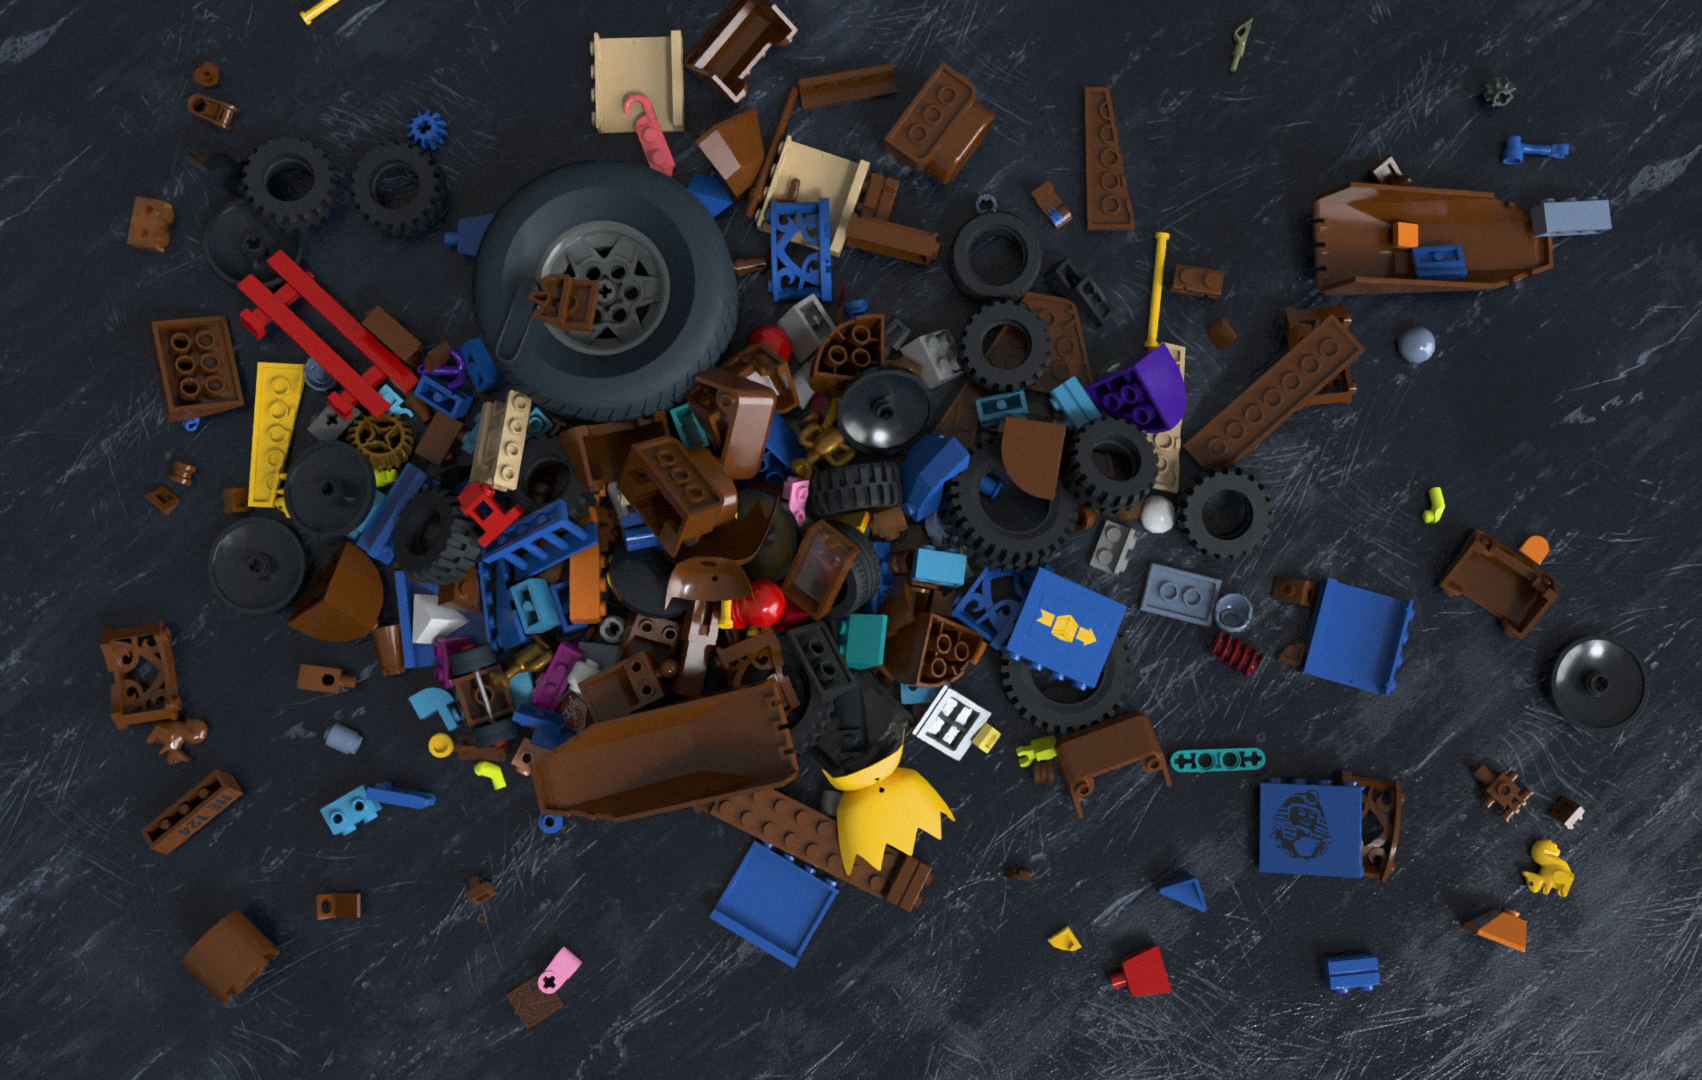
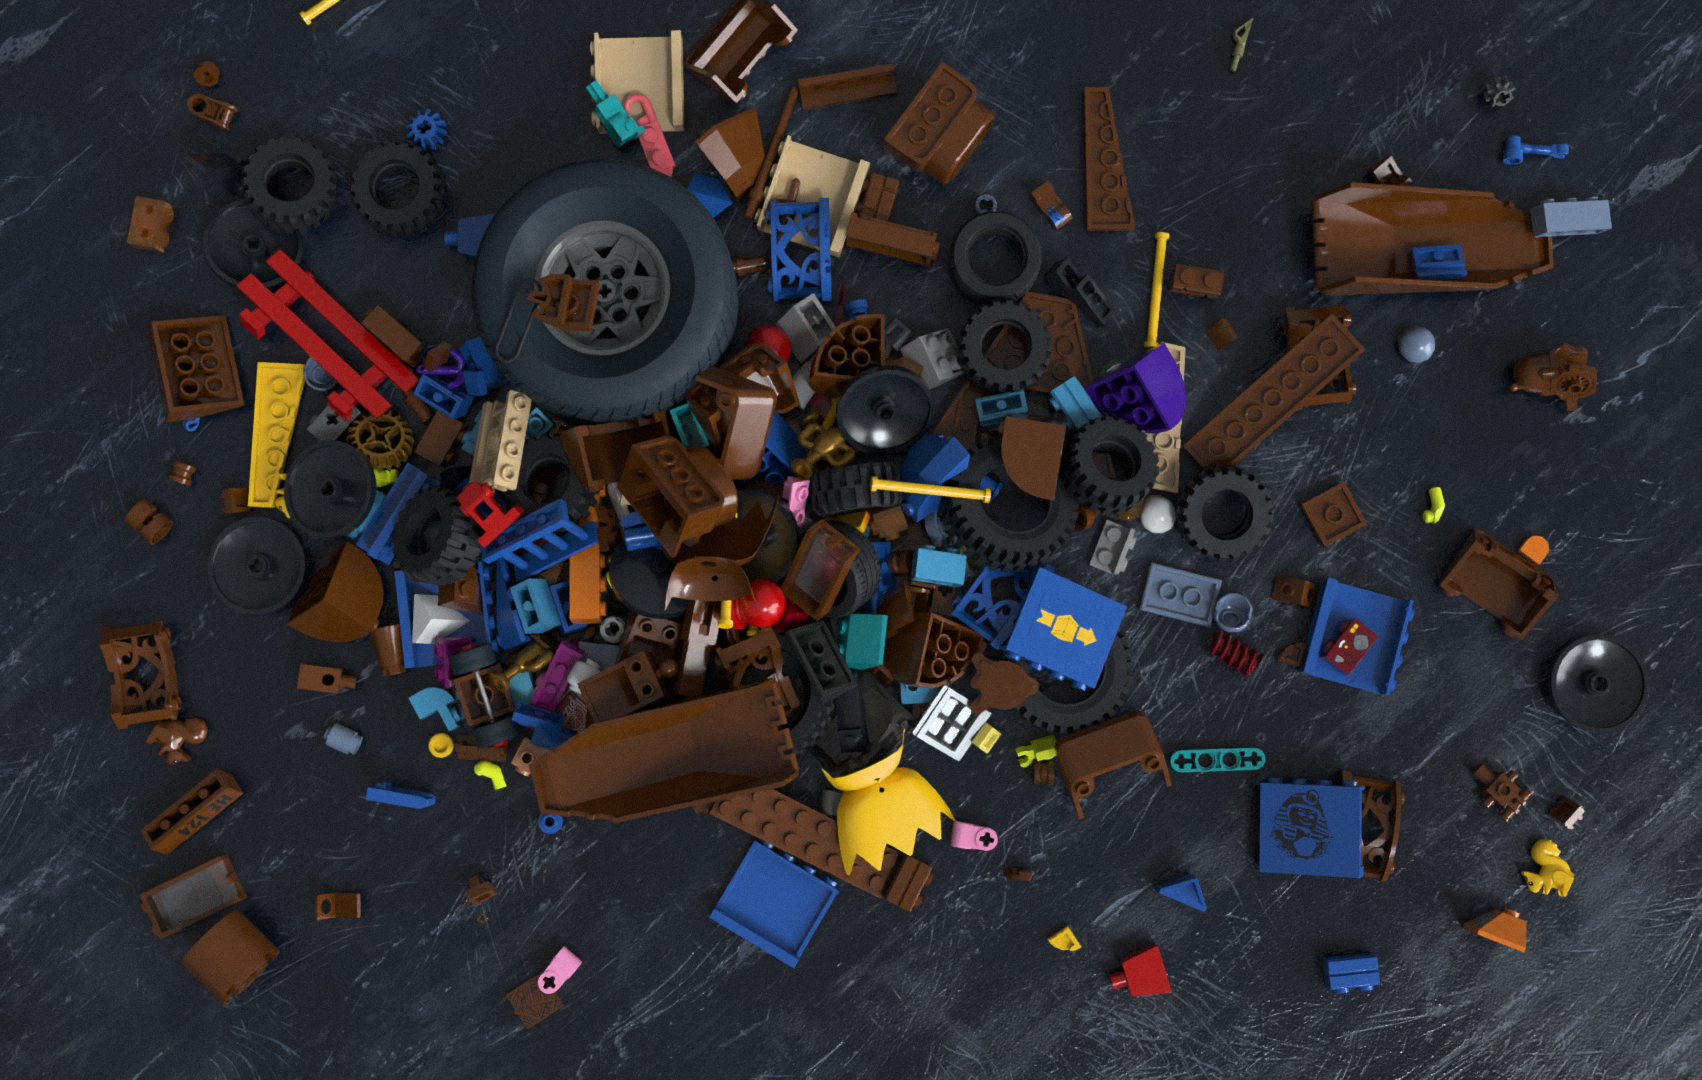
(152, 525): none -> reddish brown wheel
(163, 499): reddish brown slope -> none
(192, 896): none -> clear door
(350, 810): dark azure brick -> none
(395, 401): medium azure plate -> none
(475, 382): none -> blue tile
(613, 116): none -> teal piece
(967, 836): none -> bright pink piece
(983, 495): none -> yellow bar
(1001, 684): none -> reddish brown tile
(1333, 514): none -> reddish brown plate
(1348, 646): none -> dark red brick
(1405, 235): orange tile -> none
(1557, 372): none -> reddish brown helmet

